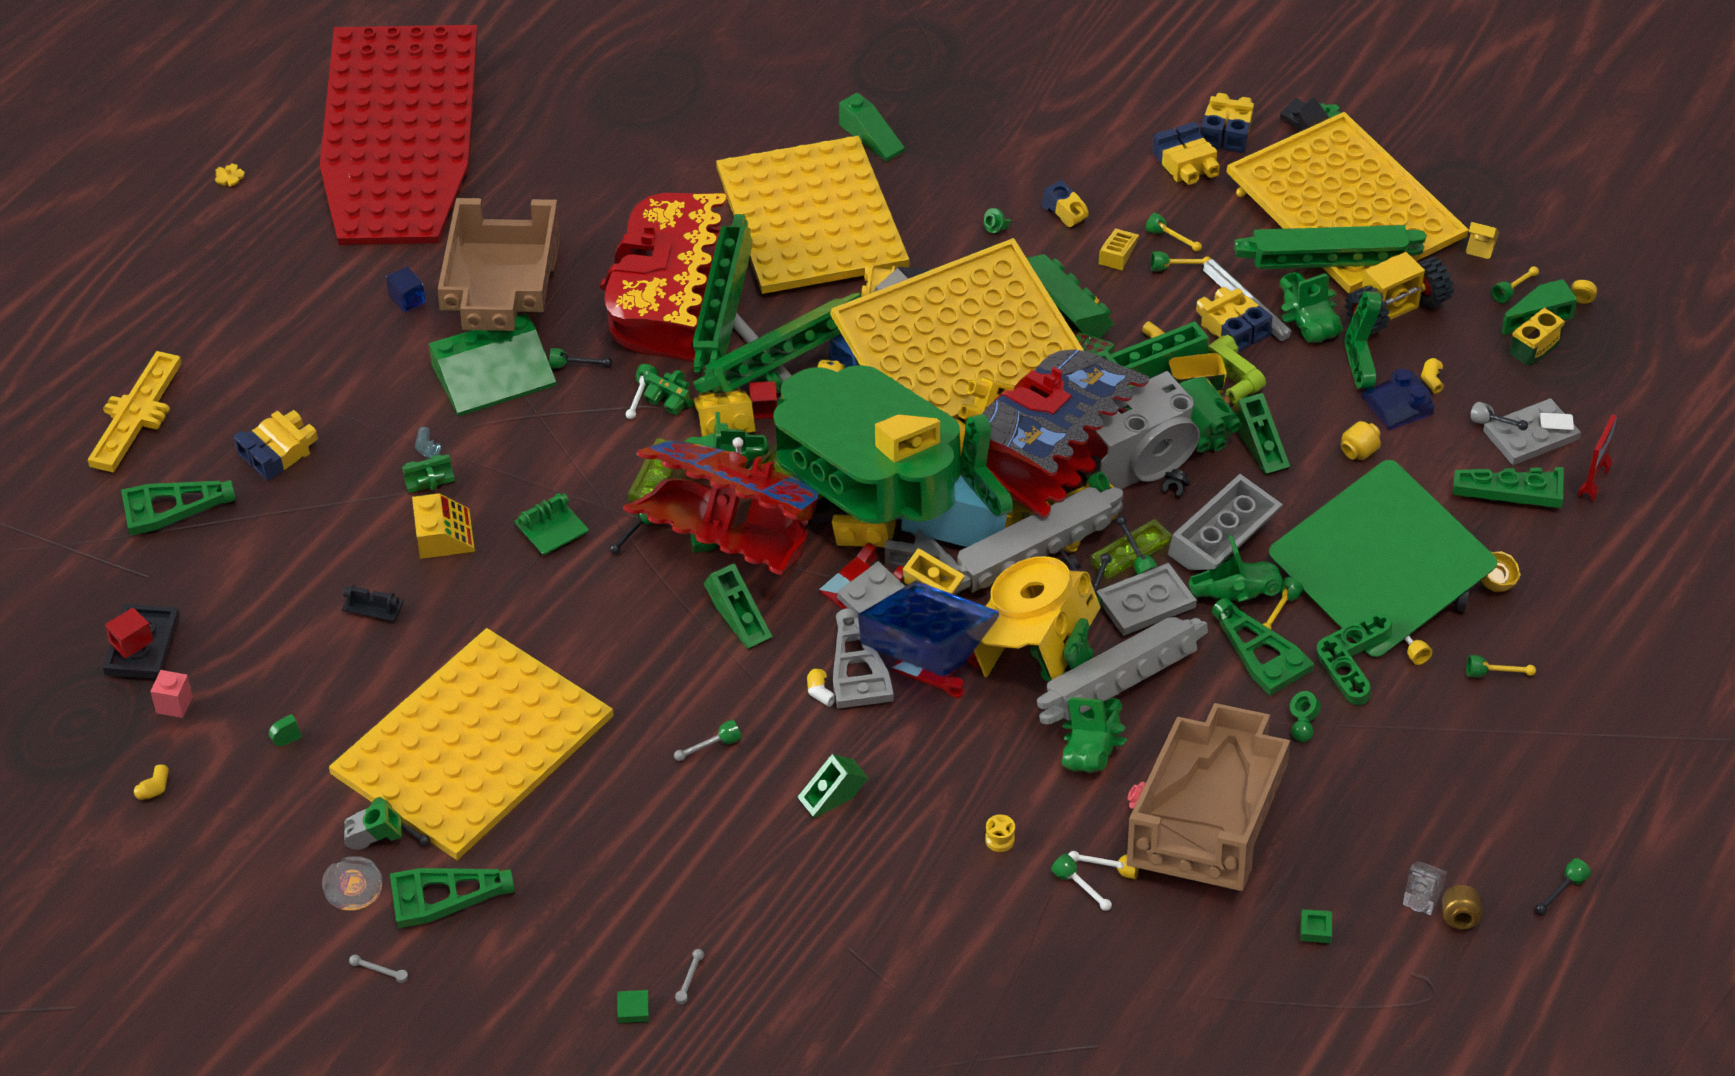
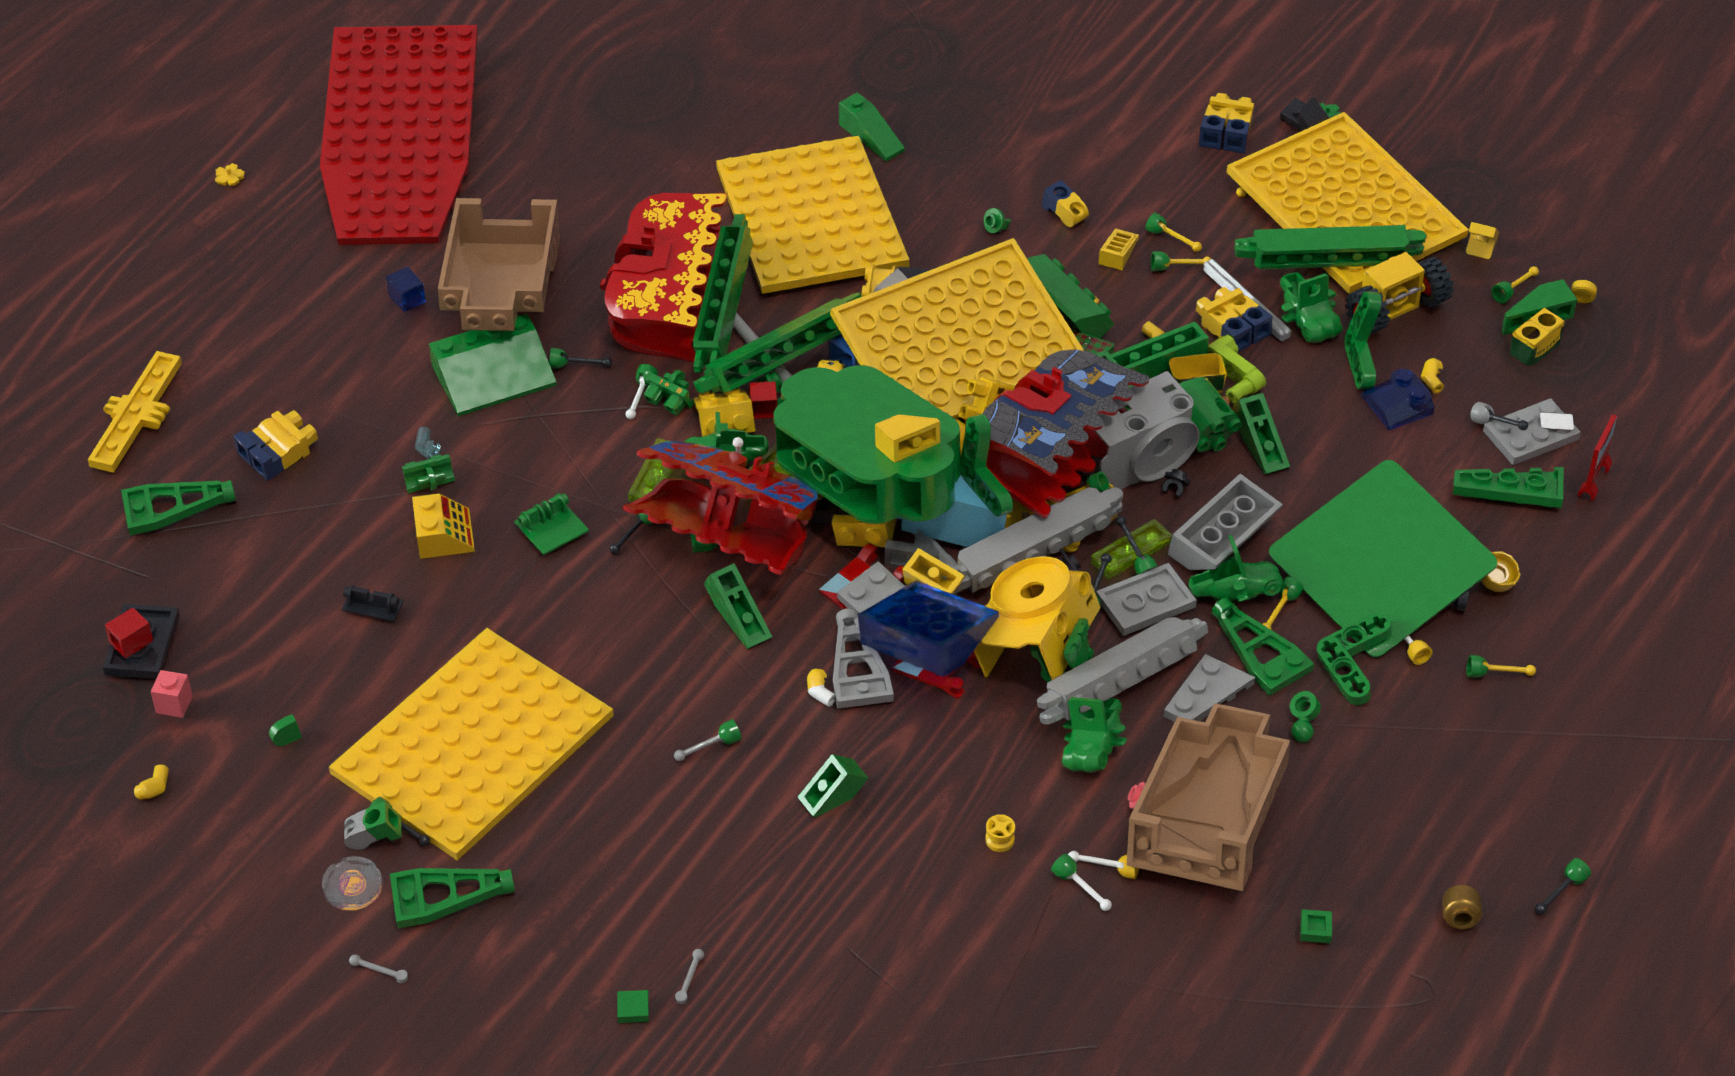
(1185, 153): yellow hips -> none
(1207, 684): none -> light grey wing
(1360, 440): yellow head -> none
(1424, 887): clear slope -> none

